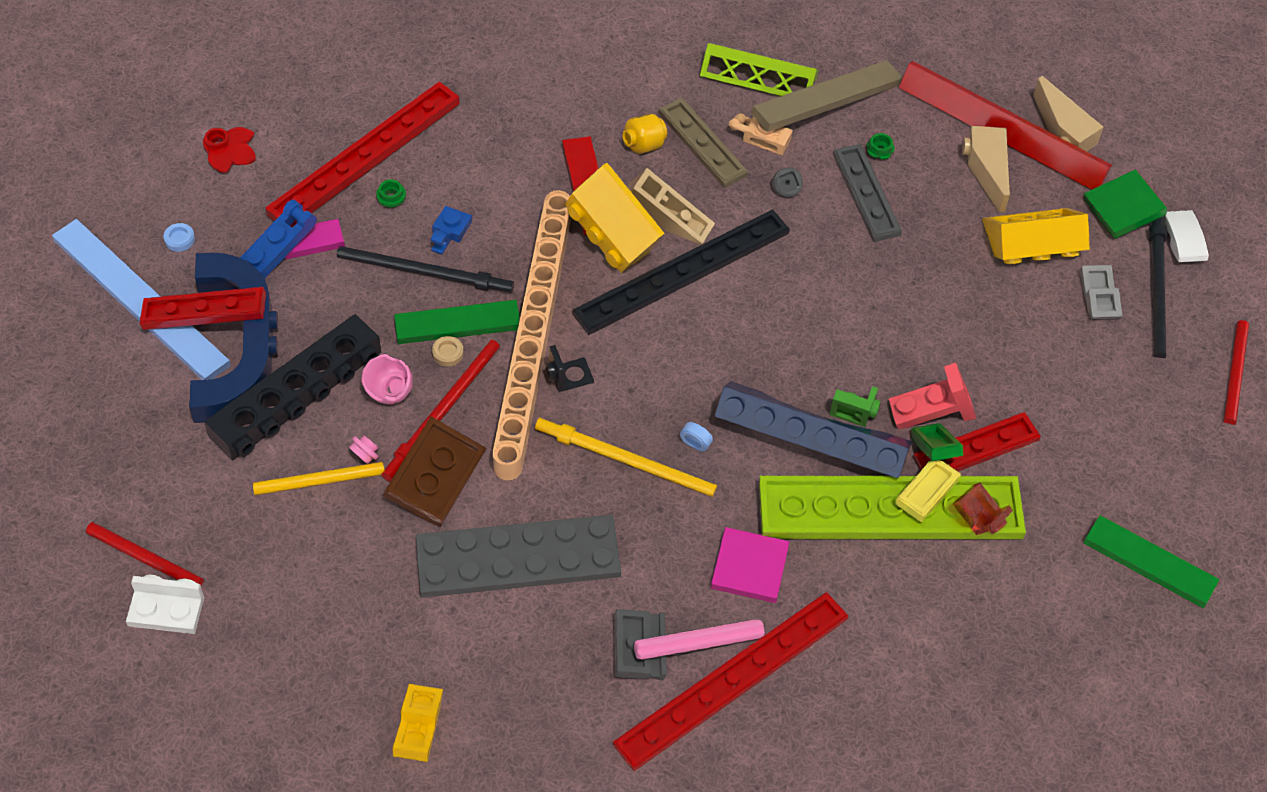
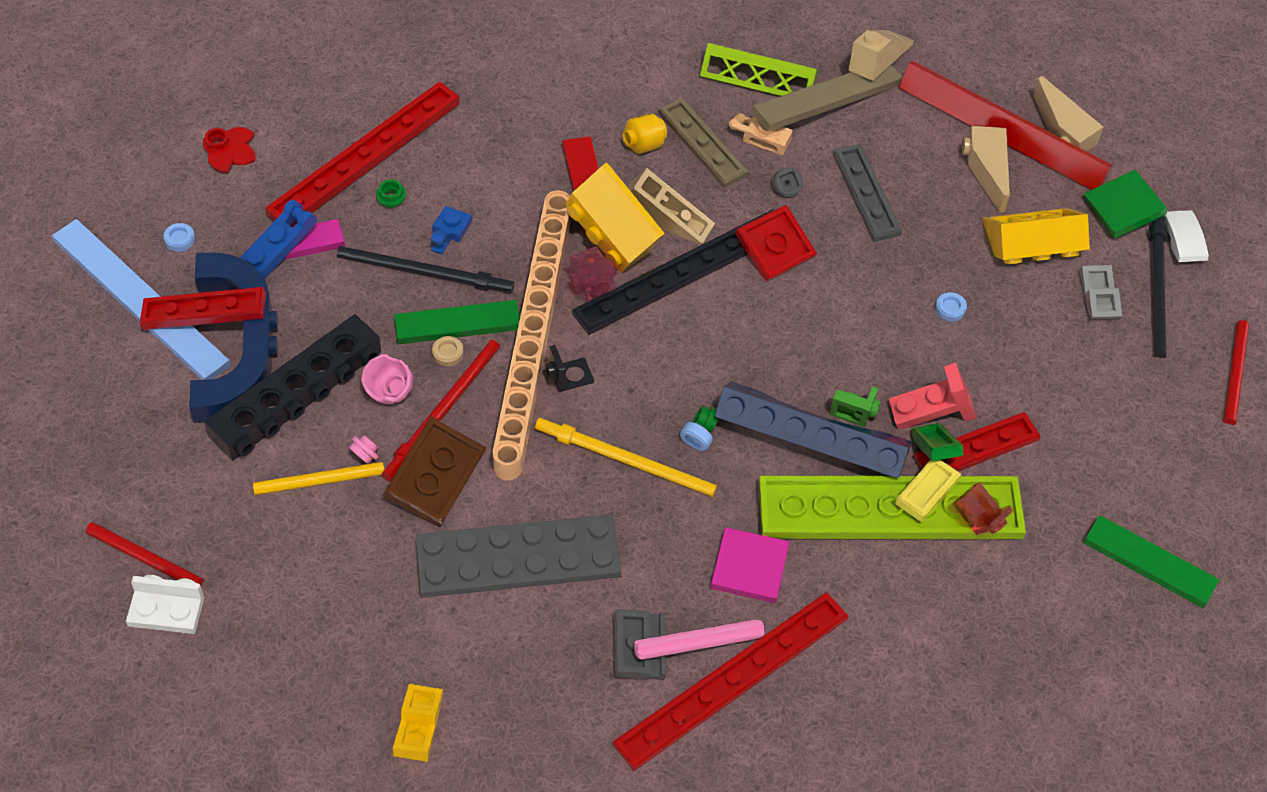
(592, 273): none -> clear pink brick
(706, 418): none -> green plate
(775, 243): none -> red tile
(876, 52): none -> tan slope
(880, 140): green plate -> none
(951, 306): none -> light blue tile

